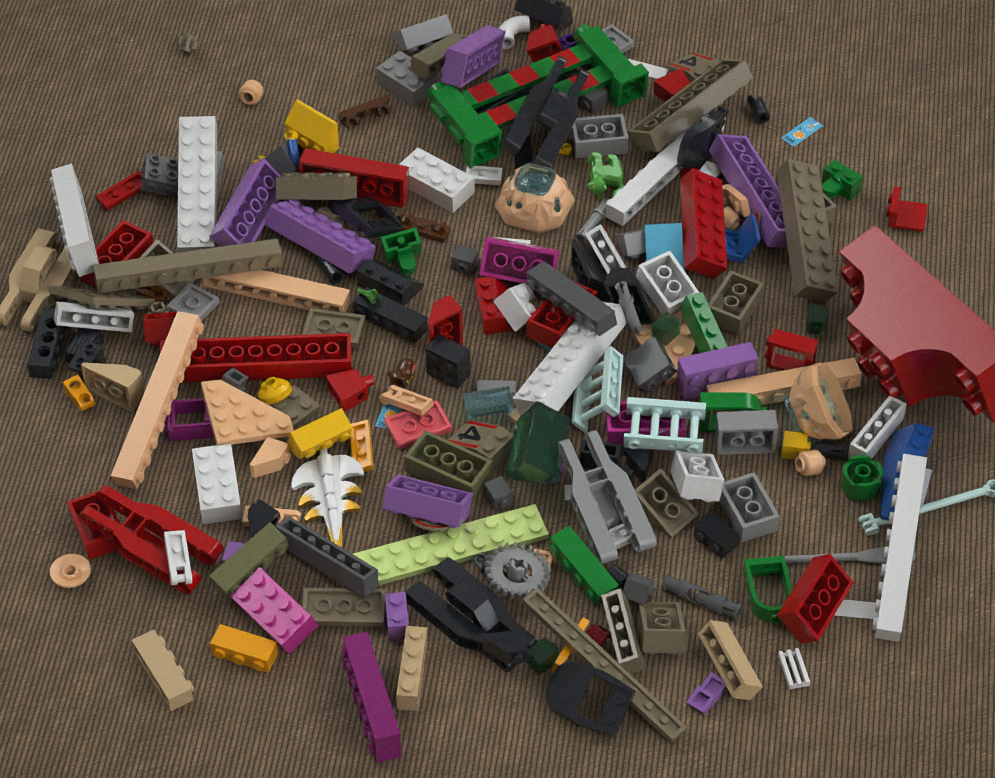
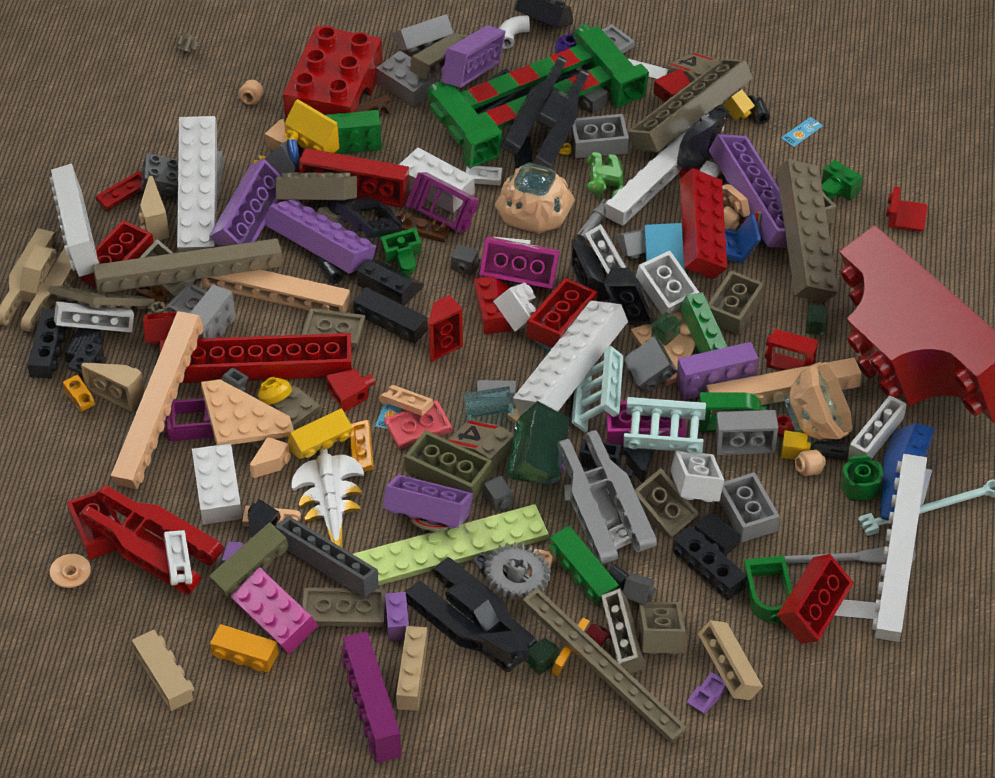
(153, 212): none -> tan slope
(215, 311): none -> light grey brick
(275, 135): none -> light nougat slope
(334, 71): none -> red piece
(358, 131): none -> green brick
(371, 294): bright green hand -> none
(403, 373): reddish brown animal -> none
(419, 194): none -> magenta door
(448, 361): black brick -> none
(543, 43): red torso -> none
(569, 687): black slope -> none
(571, 298): dark grey brick -> none
(626, 300): light grey pin -> none
(709, 563): none -> black brick
(714, 602): dark grey piece -> none
(739, 105): none -> yellow brick
(784, 424): none -> red plate
(790, 654): white tile -> none

